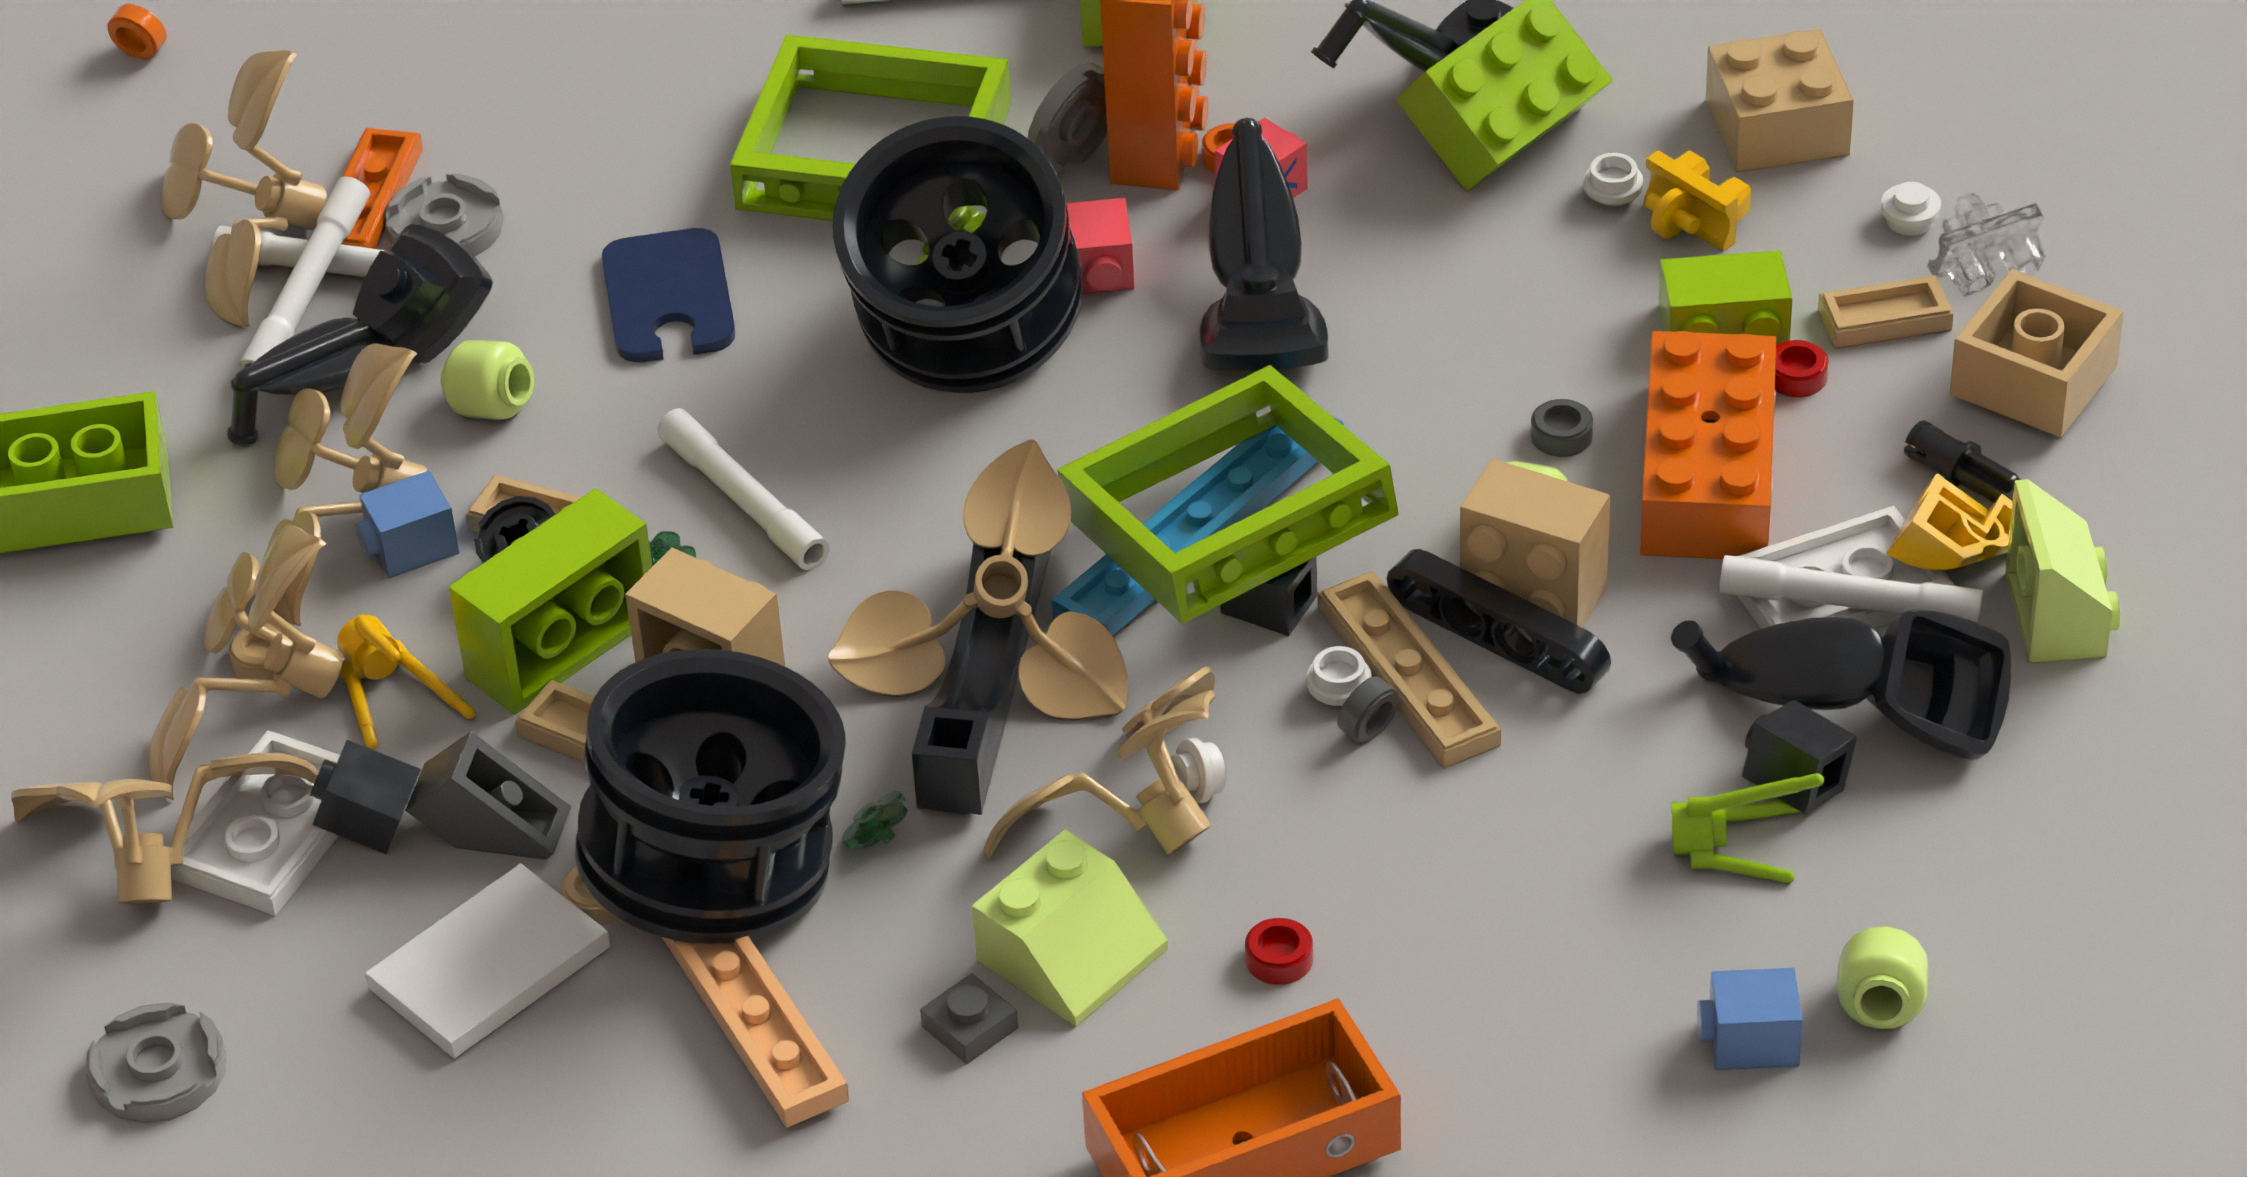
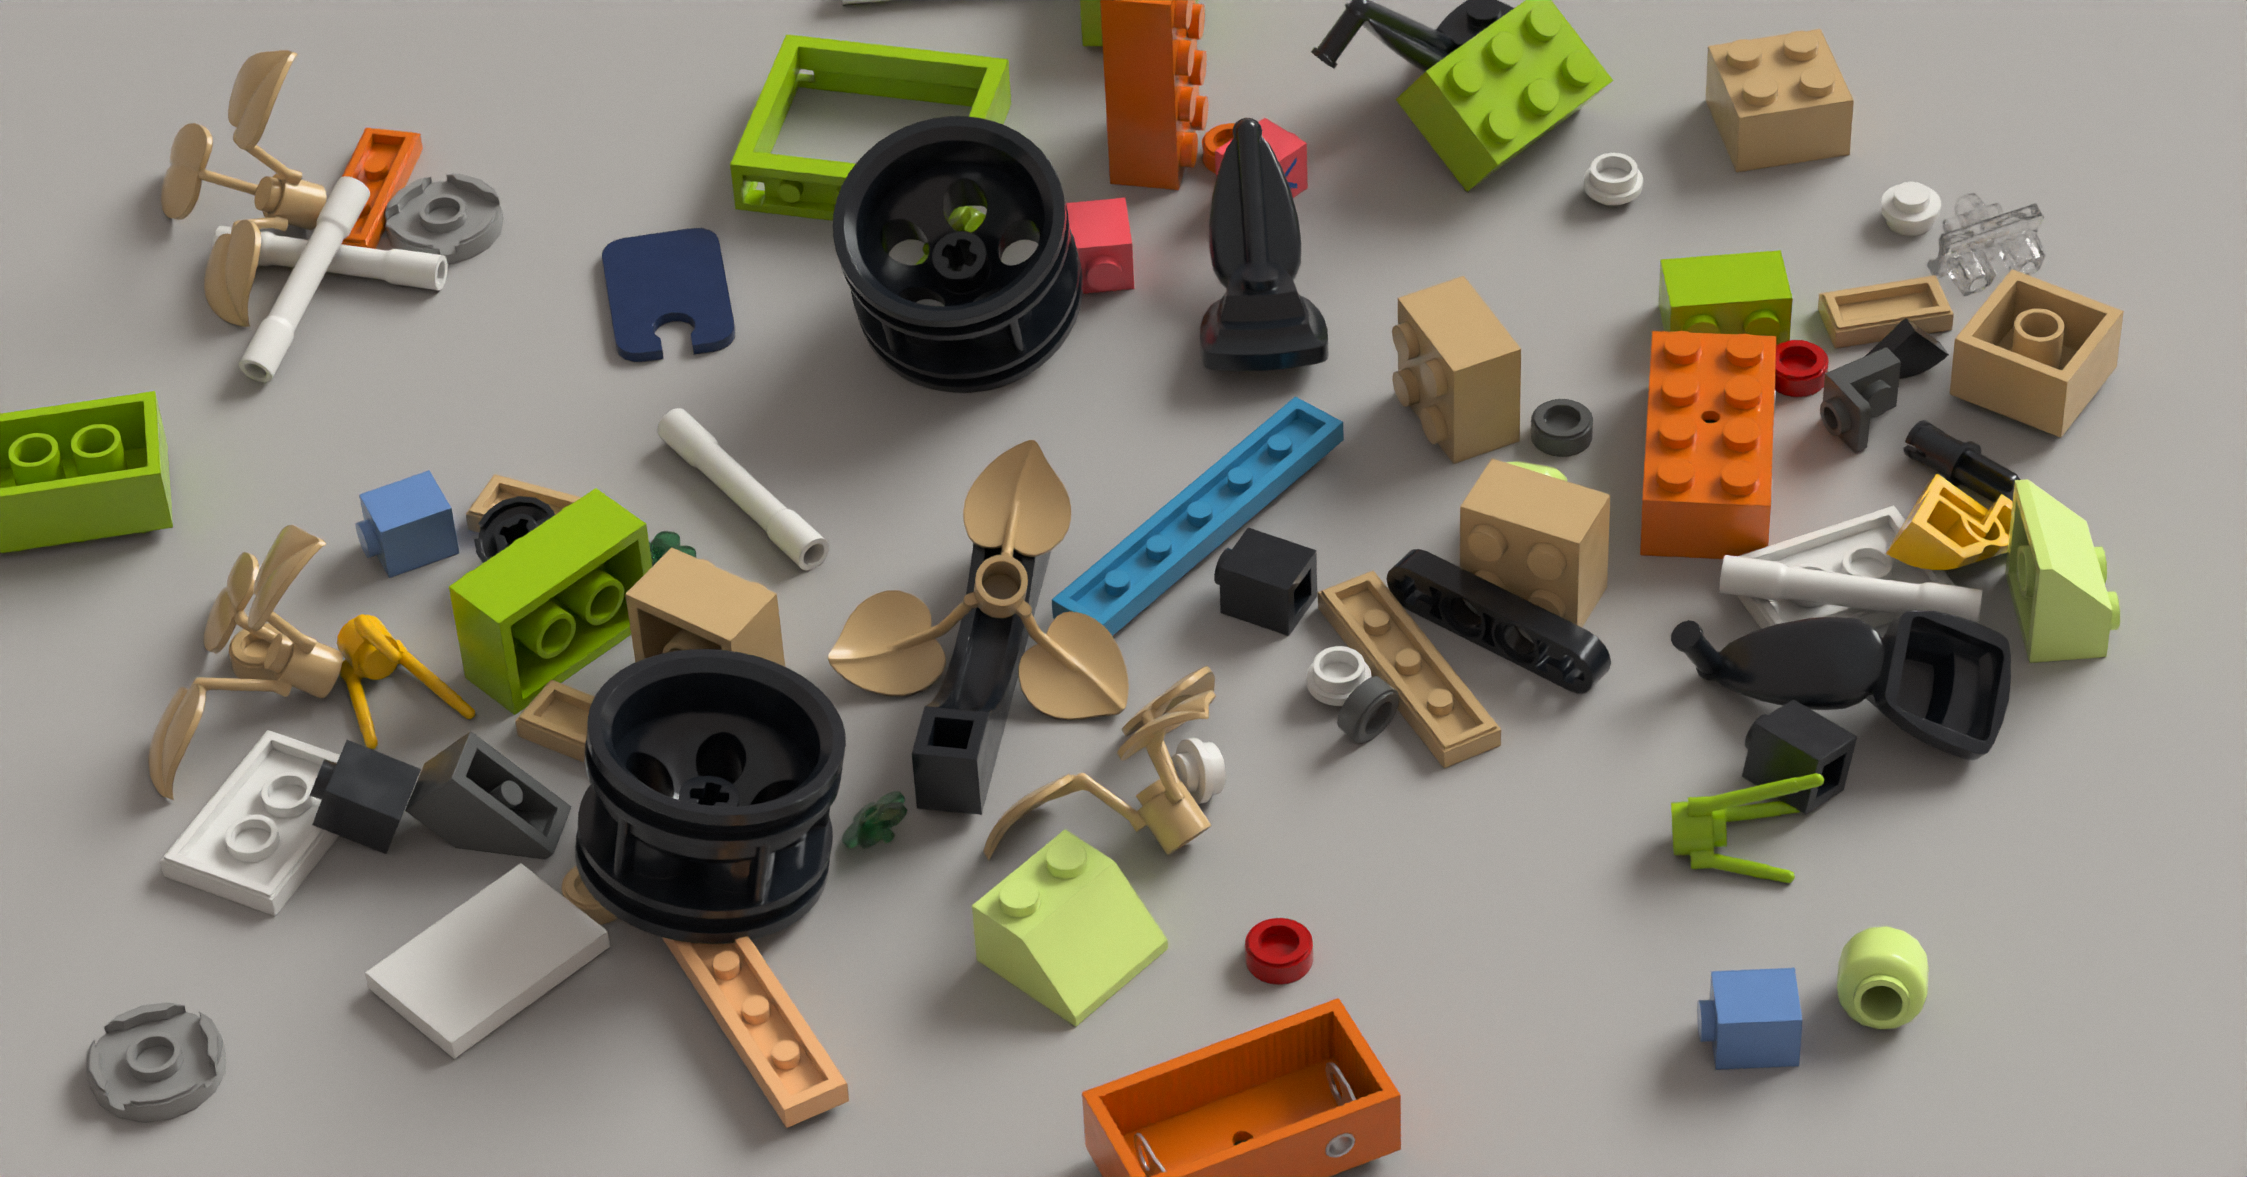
(136, 31): orange tile -> none
(141, 858): tan plant -> none
(363, 401): tan plant -> none
(411, 299): black piece -> none
(487, 379): yellowish green head -> none
(969, 1018): dark grey plate -> none
(1072, 117): light grey tile -> none
(1255, 546): lime window -> none
(1457, 370): none -> tan brick
(1688, 200): yellow hips -> none
(1858, 393): none -> dark grey bracket
(1913, 348): none -> black tile

